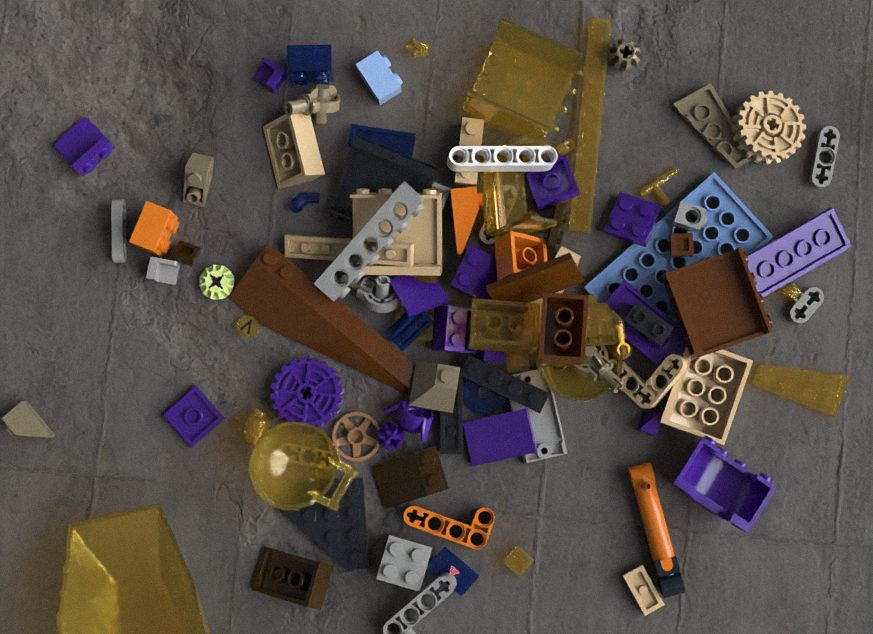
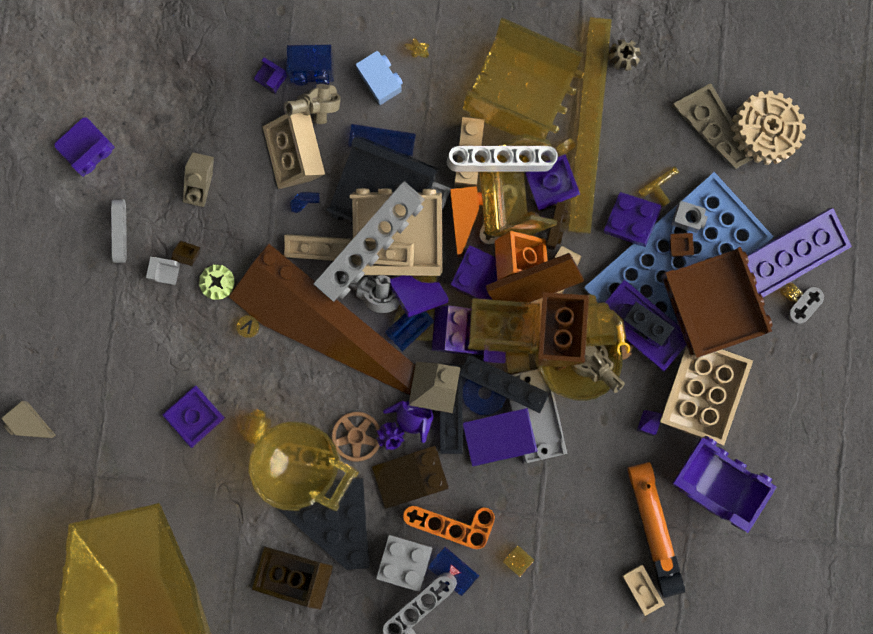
(154, 229): orange brick -> none
(306, 375): dark purple piece -> none
(650, 387): tan beam -> none
(806, 387): clear yellow wing -> none
(821, 140): light grey beam -> none

